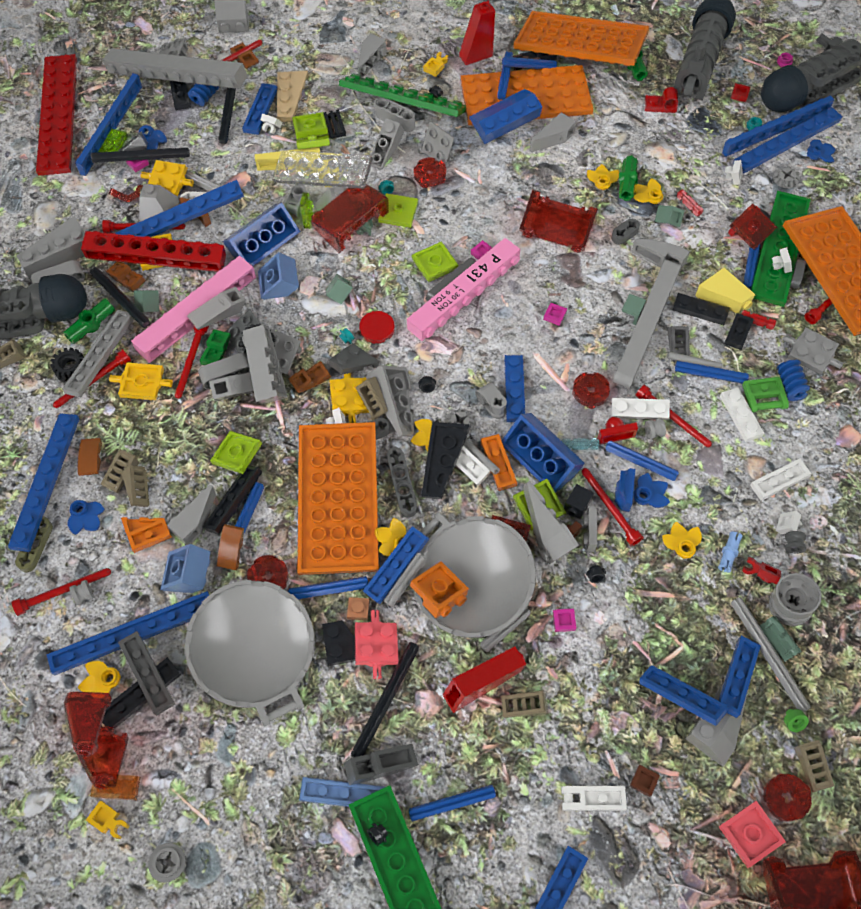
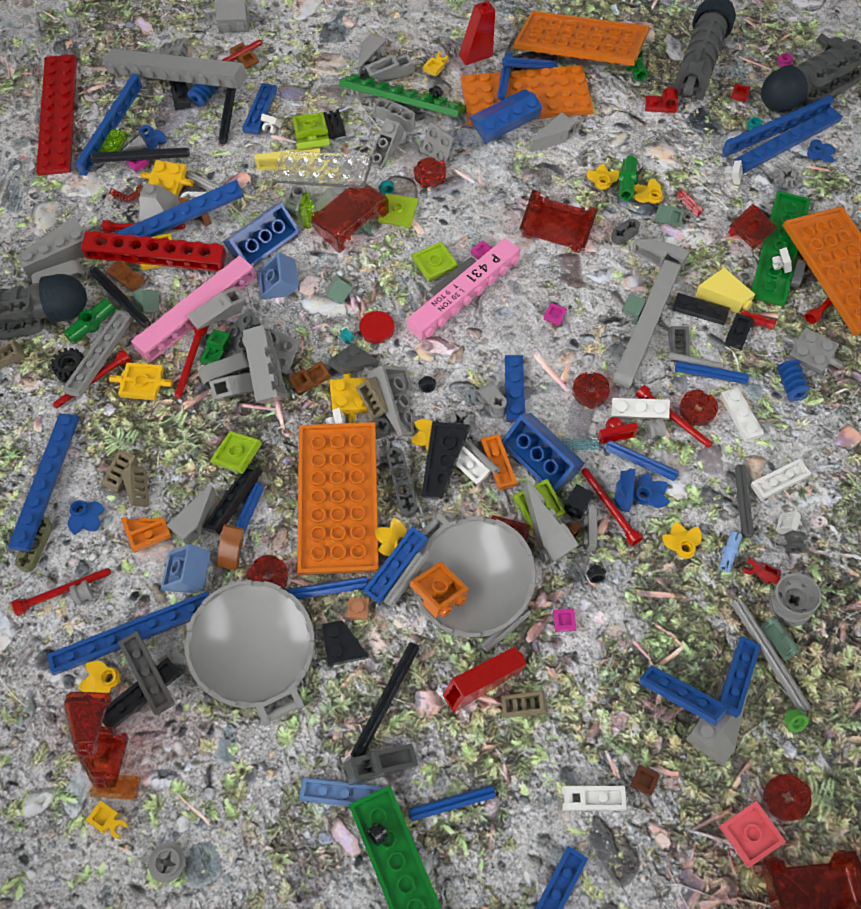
(88, 456): dark orange slope -> none
(289, 93): tan wing -> none
(376, 644): coral plate -> none
(391, 67): none -> light grey slope
(694, 416): none -> clear red plate
(744, 501): none -> dark grey axle
(751, 266): blue axle -> none
(765, 389): bright green plate -> none
(822, 764): dark tan slope -> none

